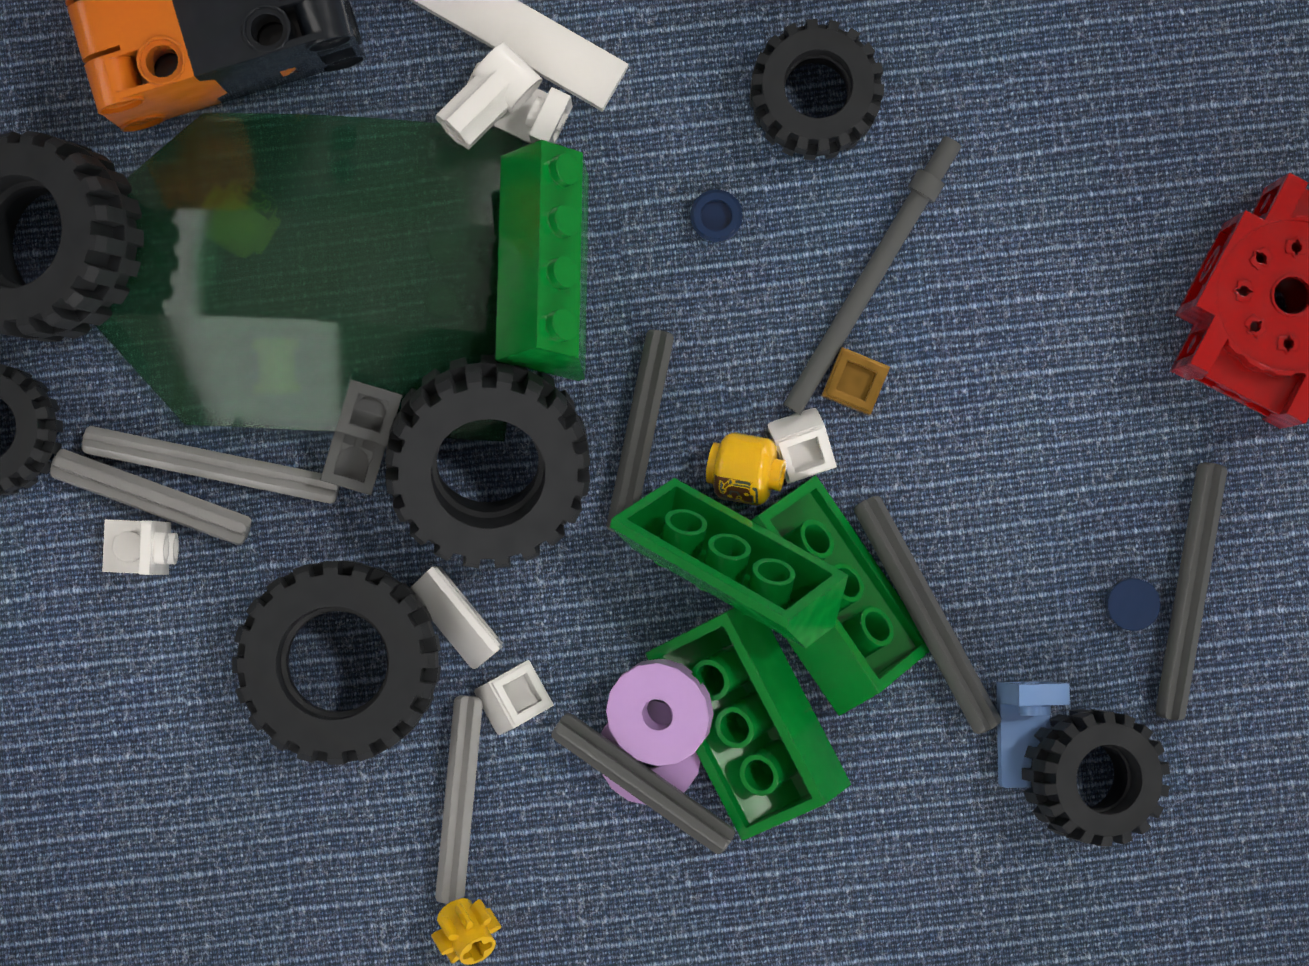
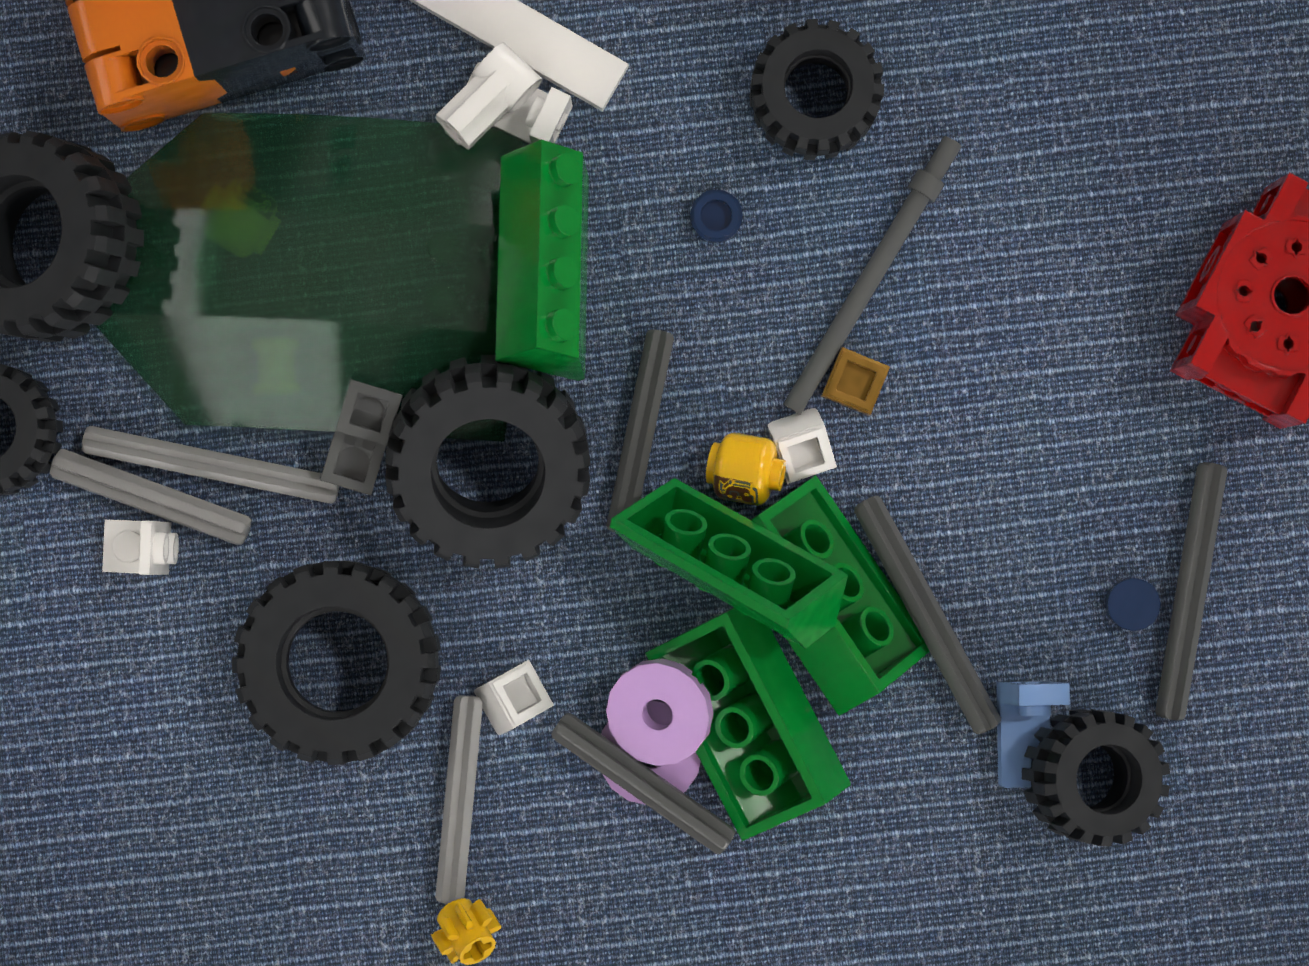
(456, 617): white slope -> none

